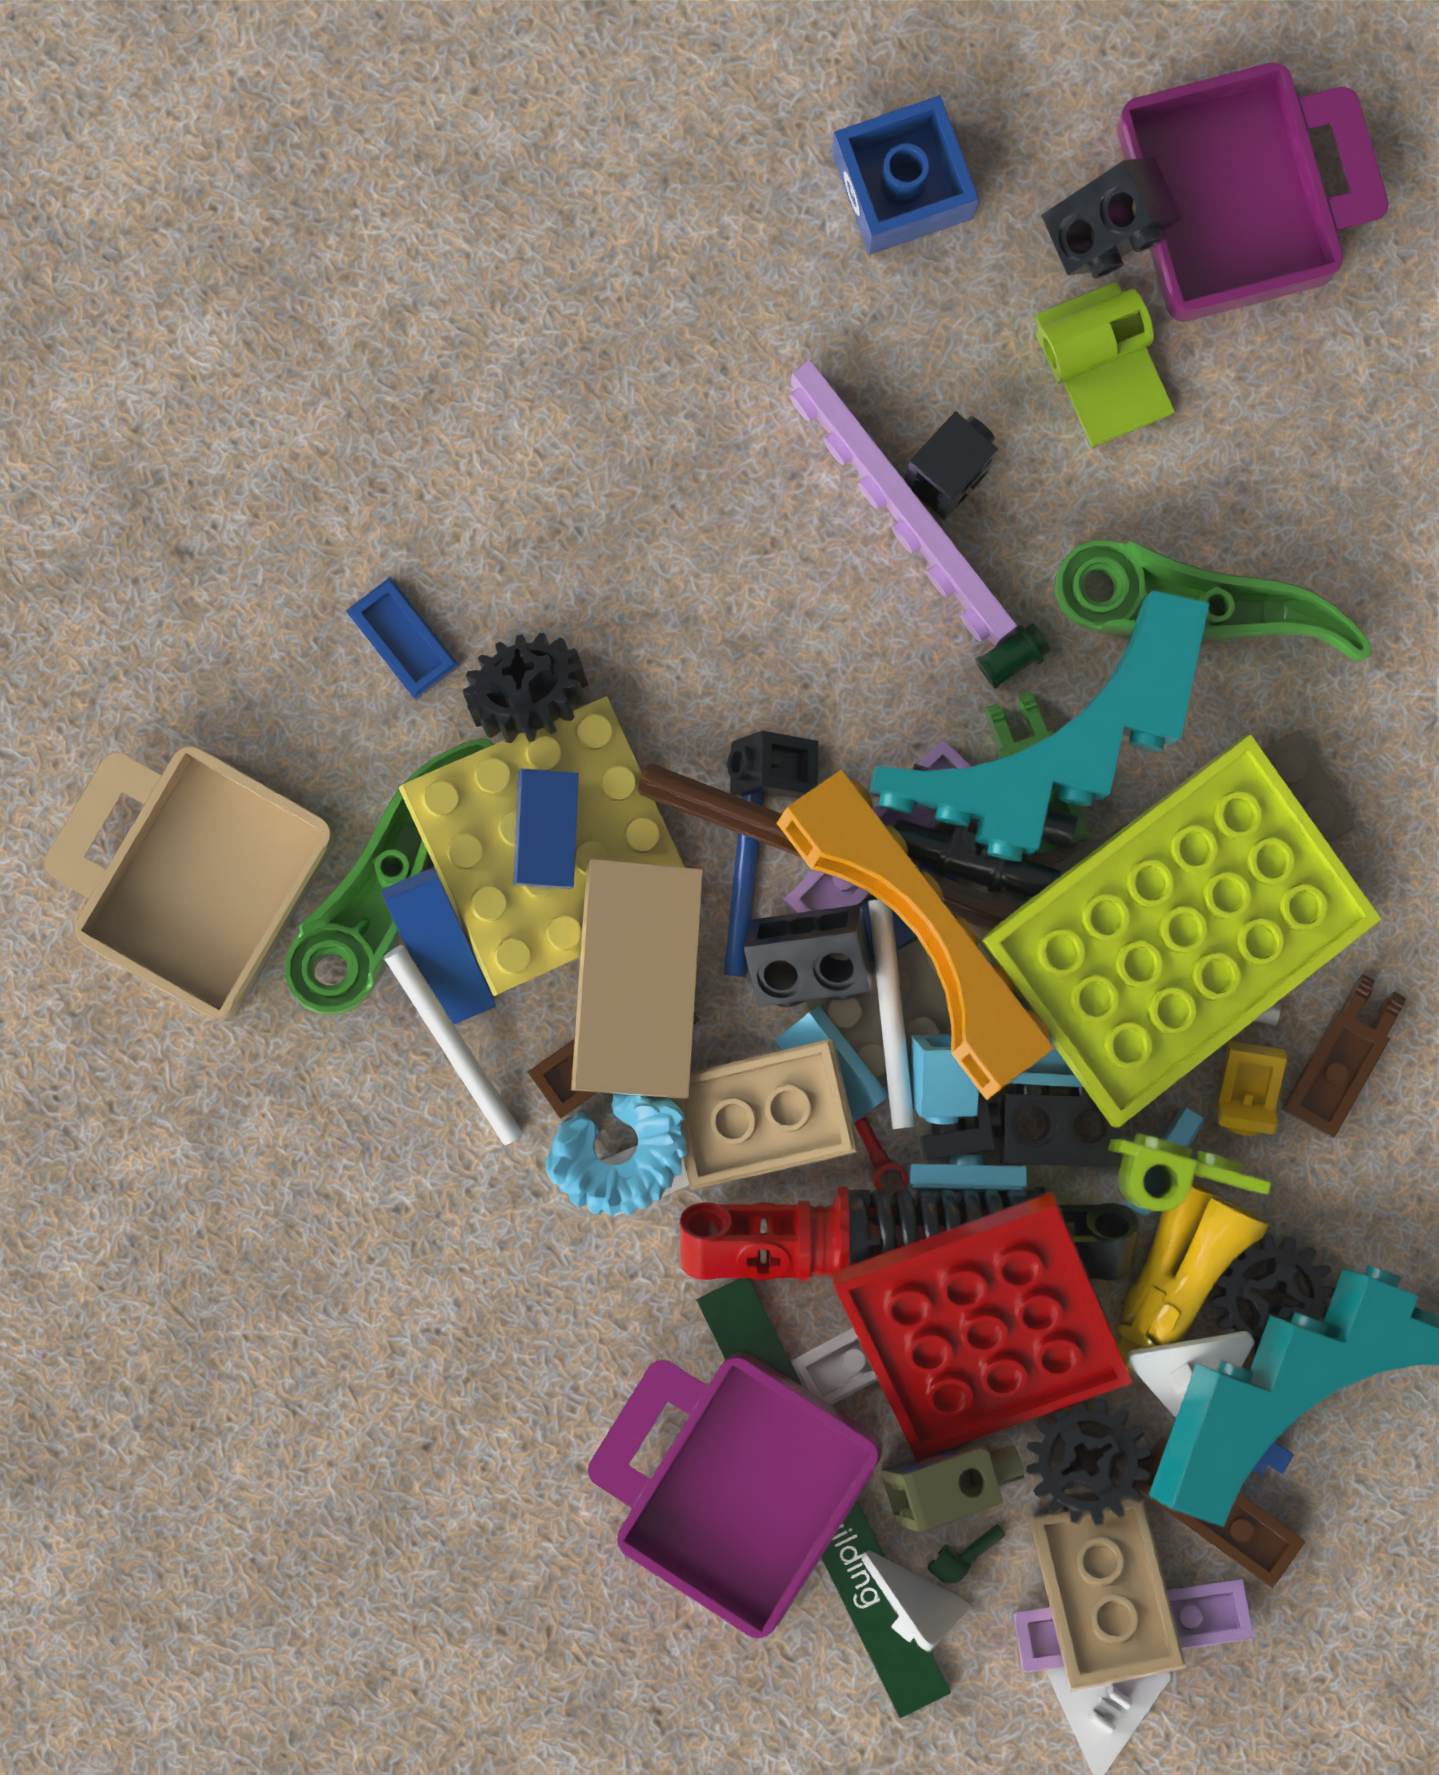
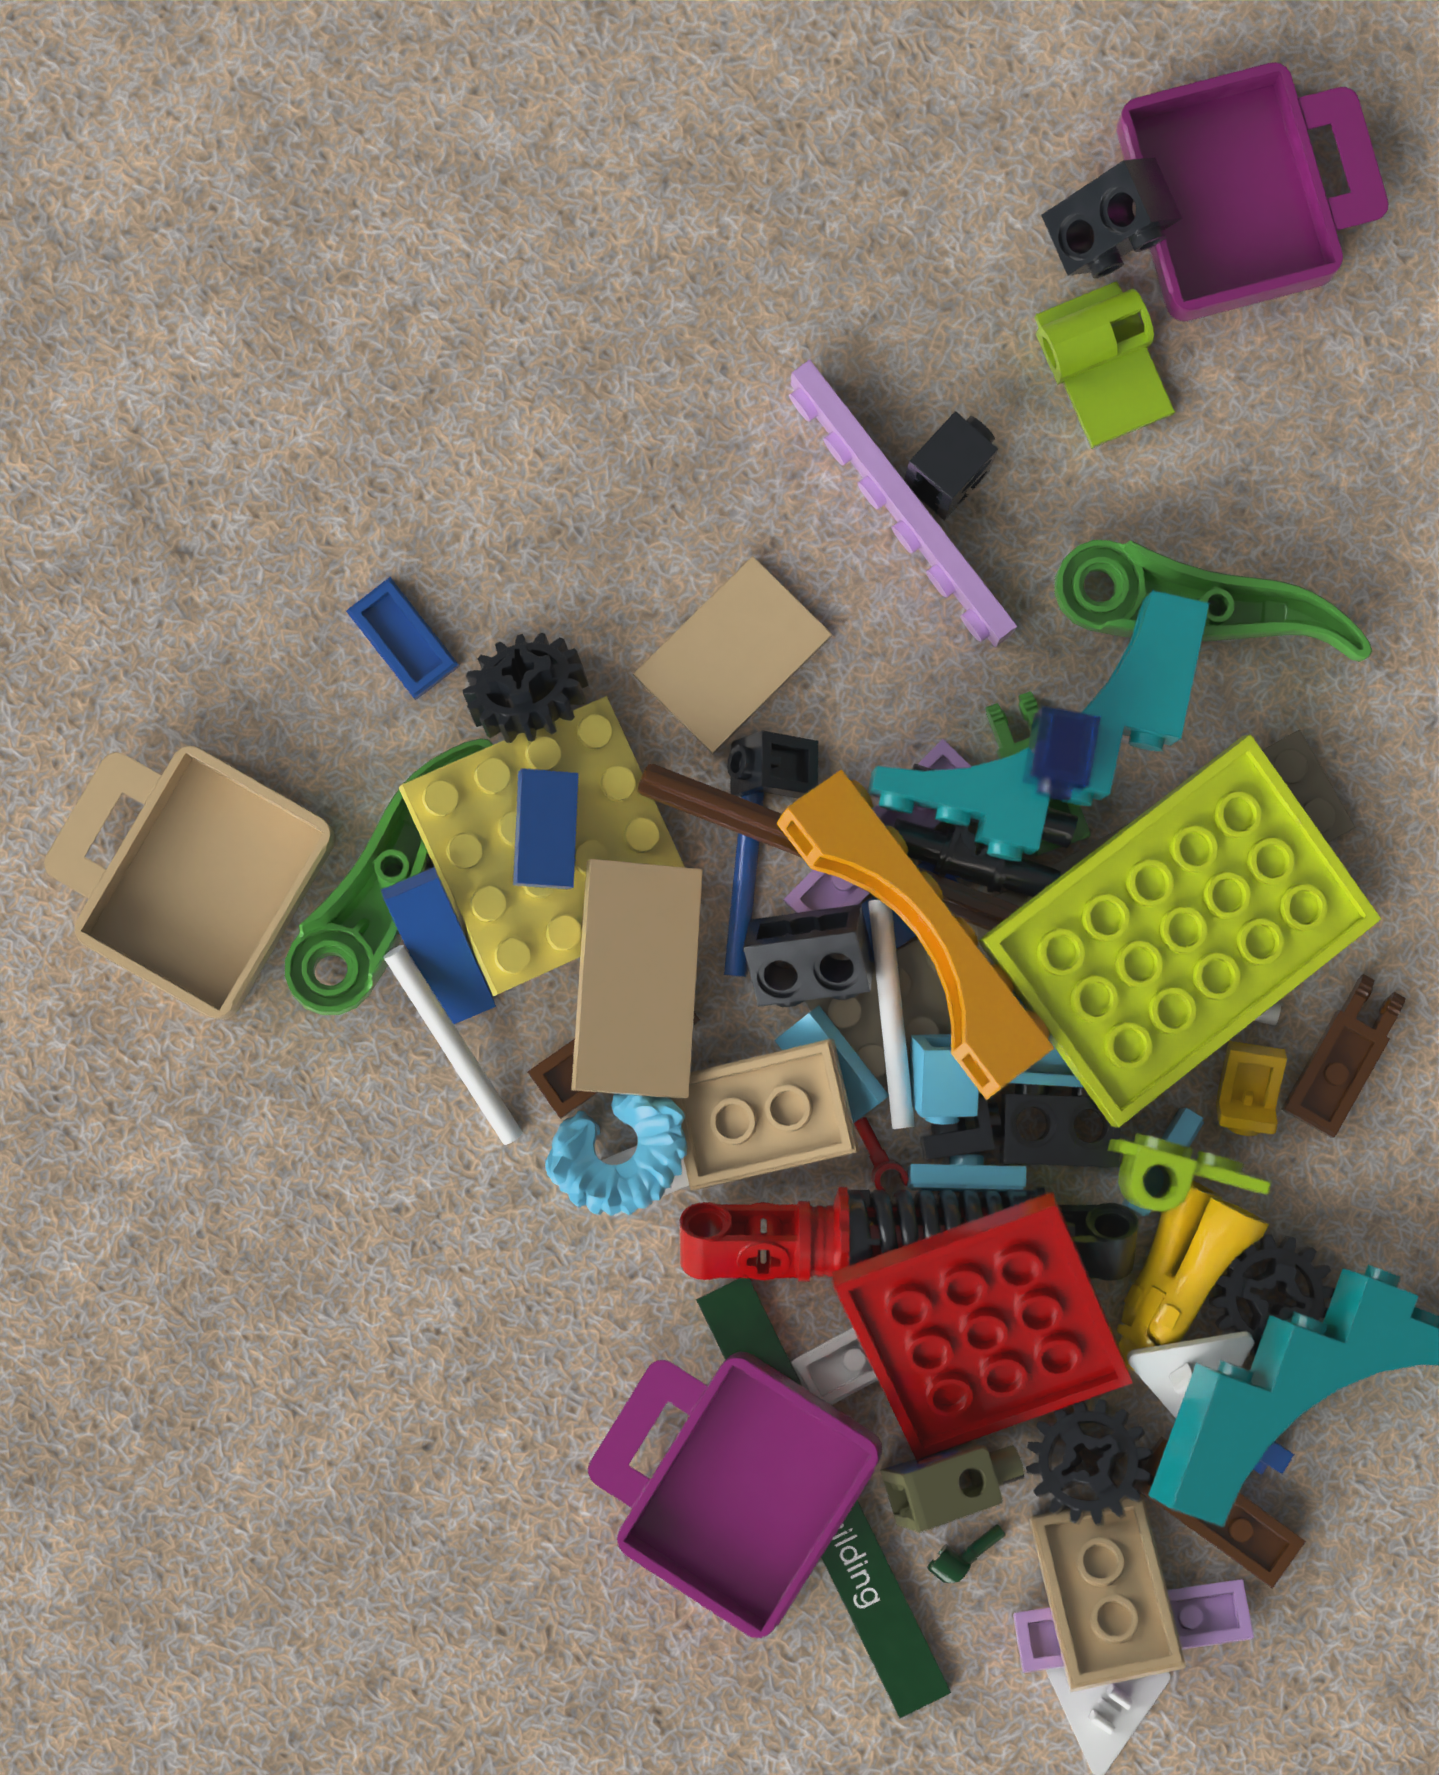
(732, 655): none -> tan tile
(904, 175): blue brick -> none
(922, 1606): white piece -> none
(1013, 655): dark green pin -> none
(1061, 752): none -> clear blue brick

